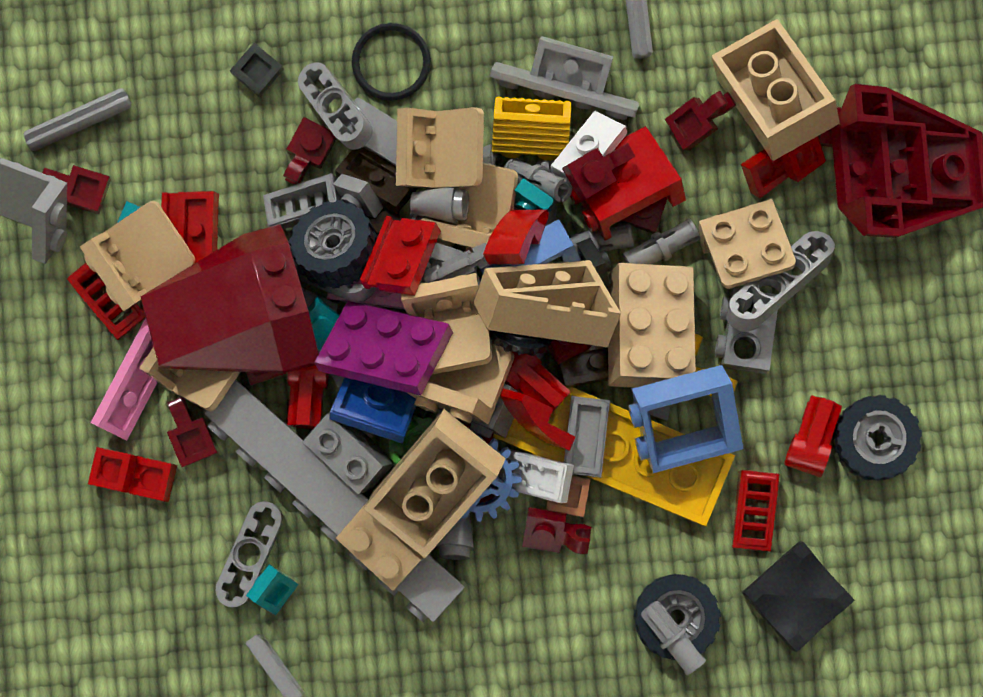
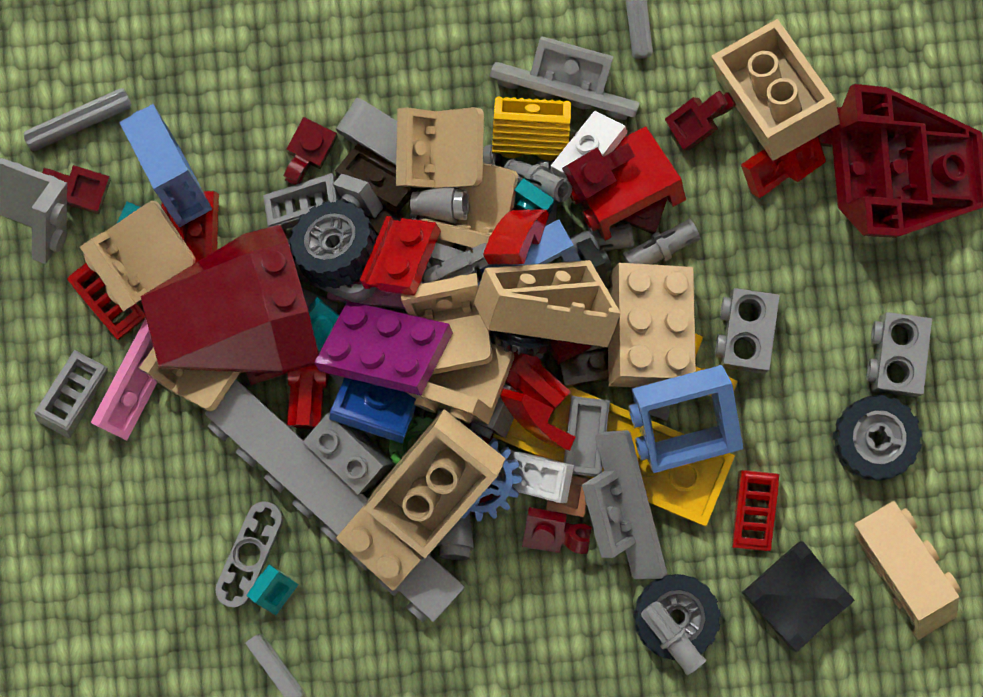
(75, 413): none -> light grey slope
(132, 474): red slope -> none
(165, 165): none -> medium blue window
(191, 438): dark red plate -> none
(256, 70): pearl dark grey plate -> none
(348, 109): light grey beam -> none
(391, 27): black tyre -> none
(622, 509): none -> light grey bracket
(747, 244): tan bracket -> none
(784, 283): light grey beam -> none
(811, 446): red piece -> none
(909, 357): none -> light grey brick
(909, 568): none -> tan wedge

